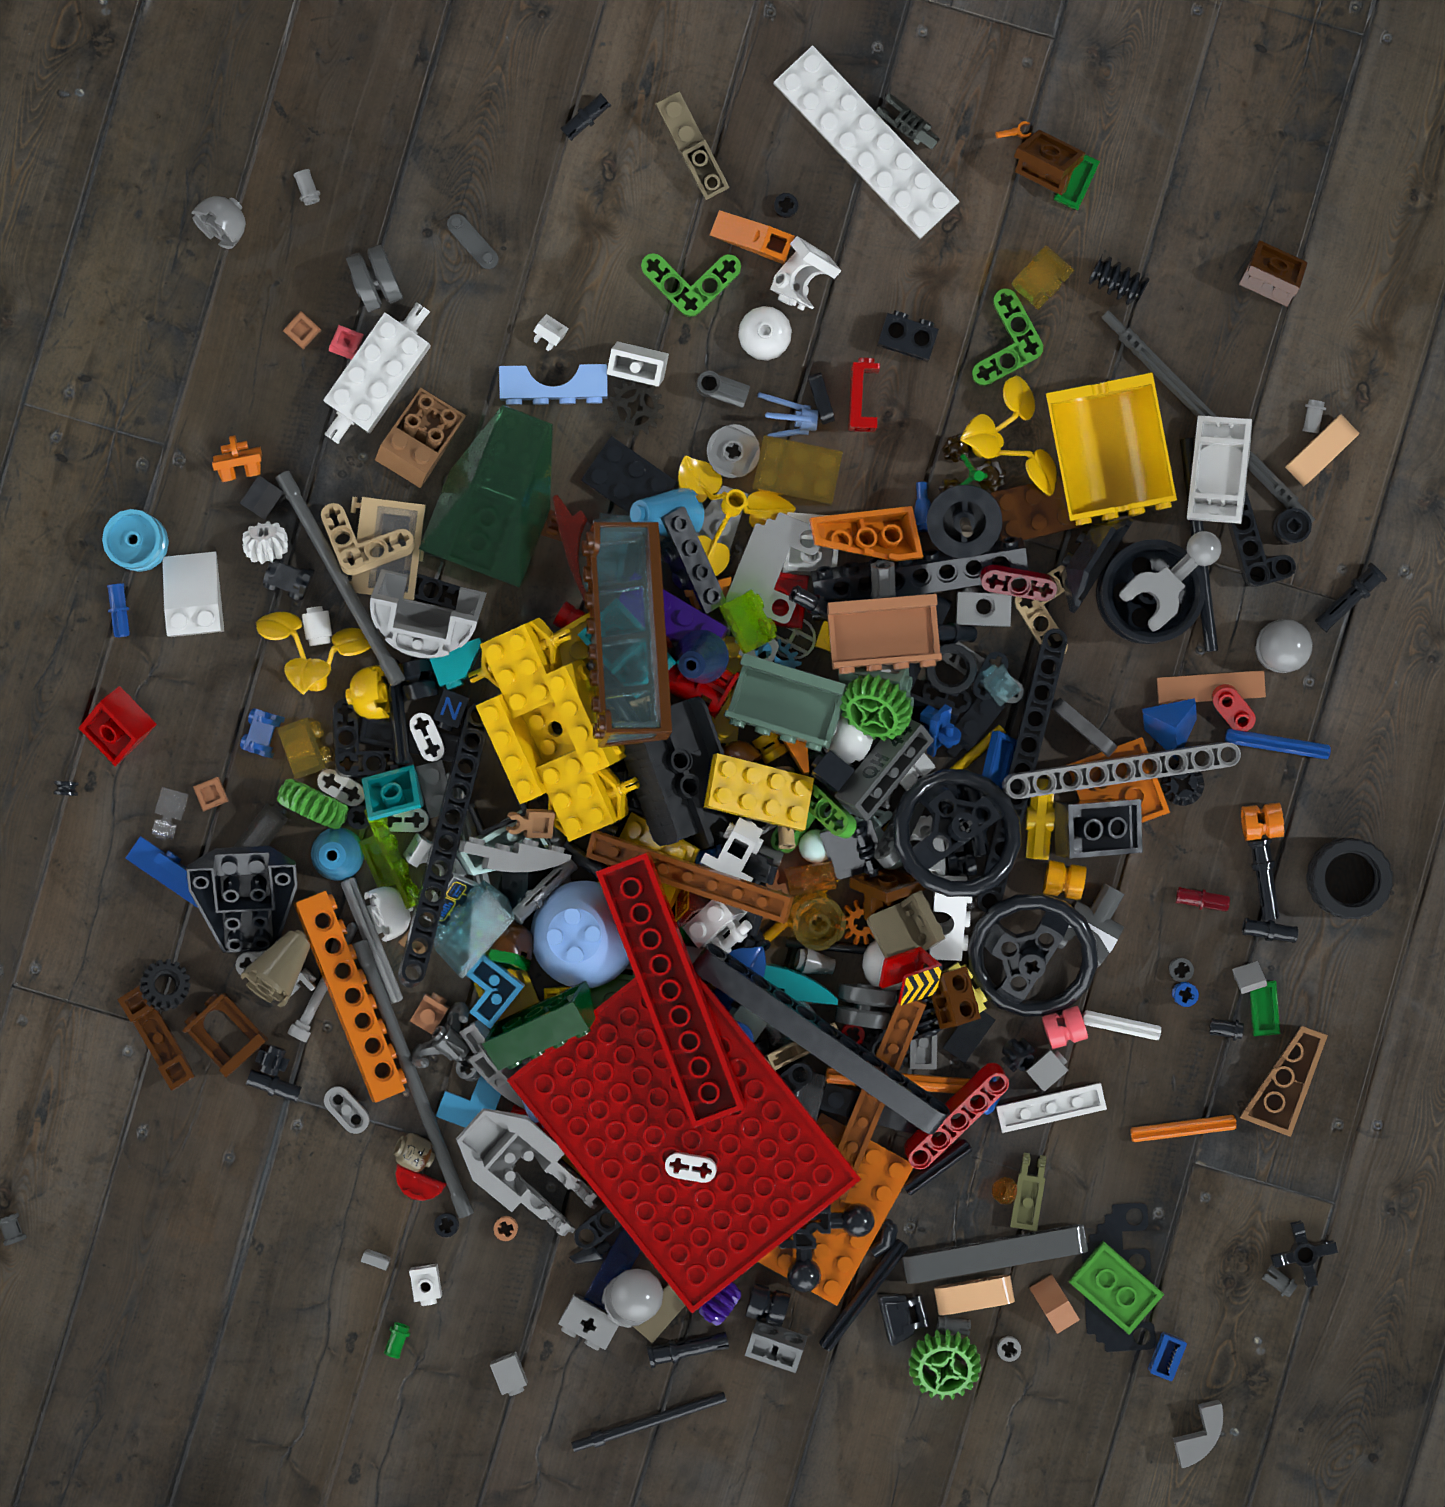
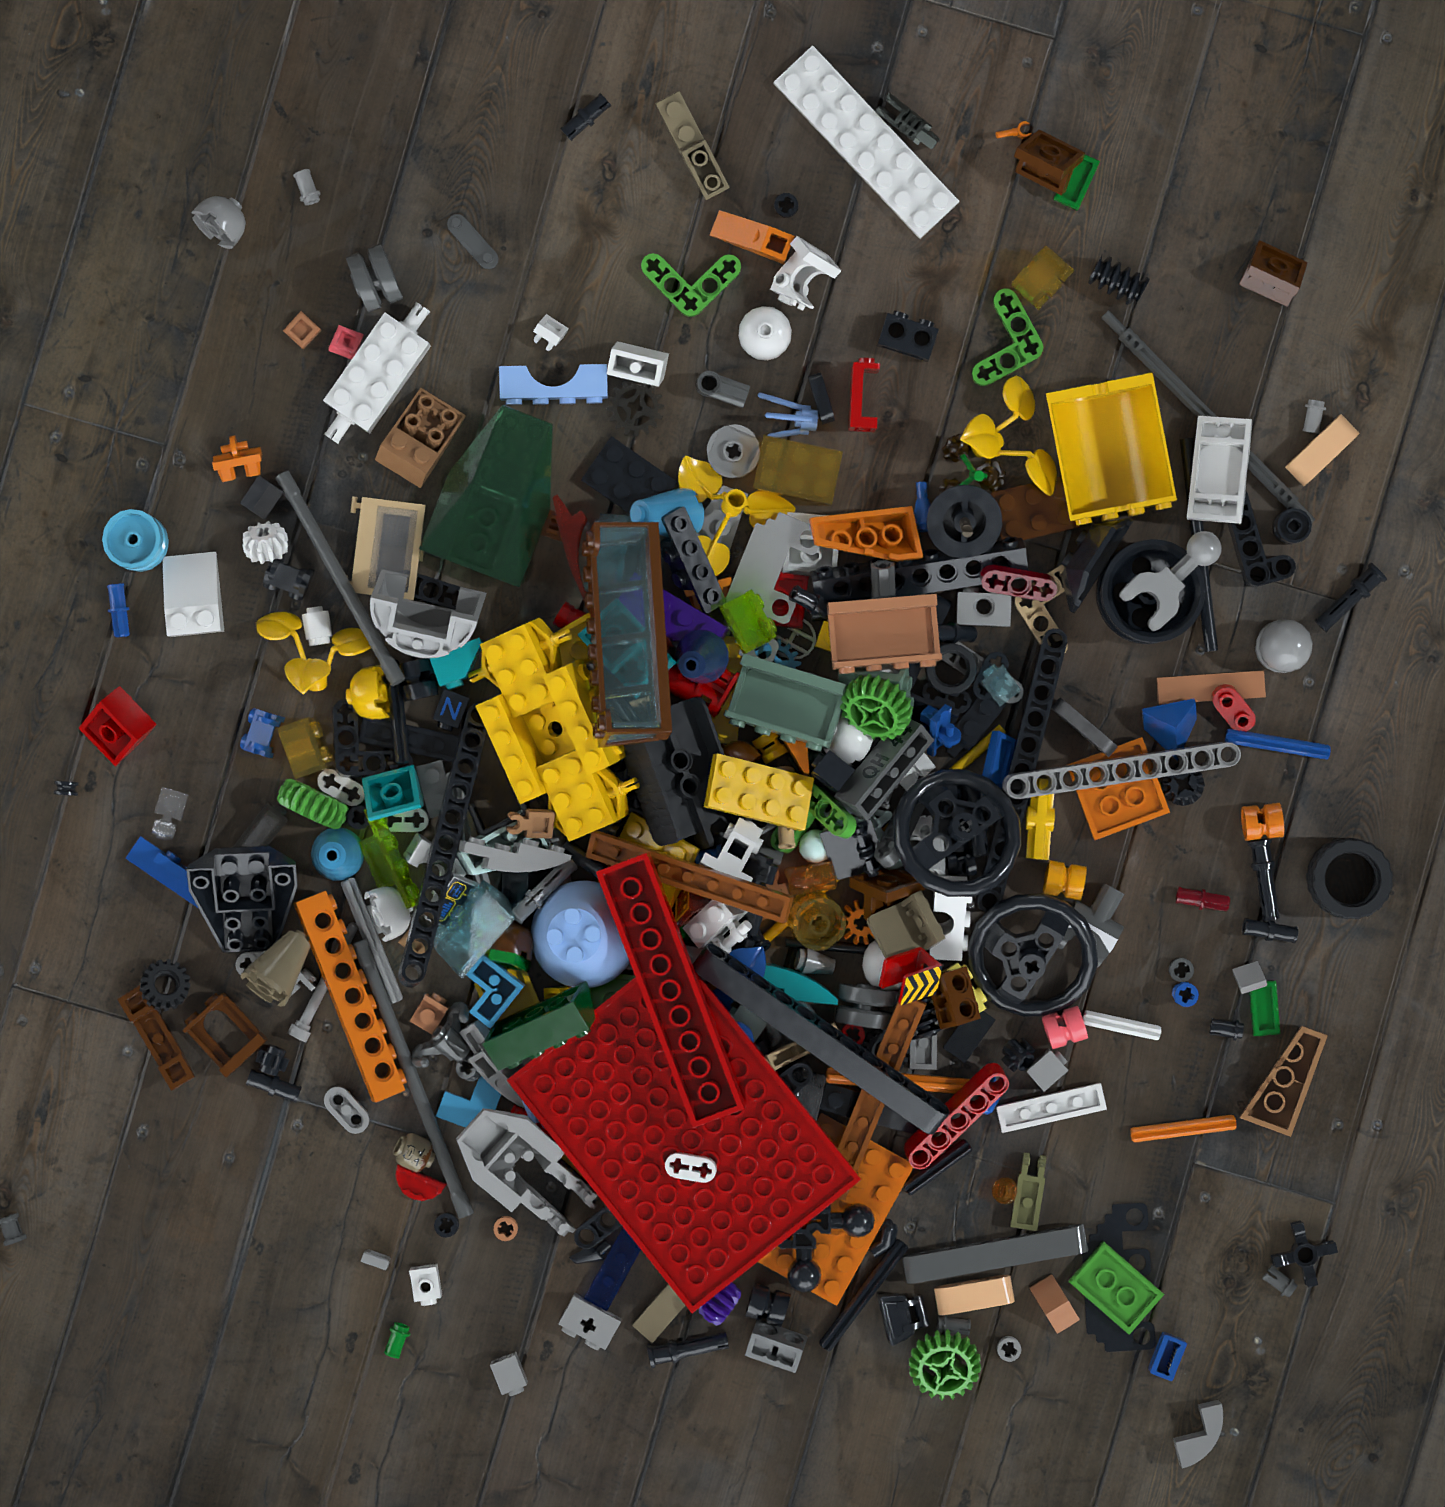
(211, 794): nougat tile -> none
(354, 550): tan beam -> none
(433, 735): white beam -> none
(599, 1438): black bar -> none
(633, 1297): light grey tile -> none
(1098, 827): black slope -> none

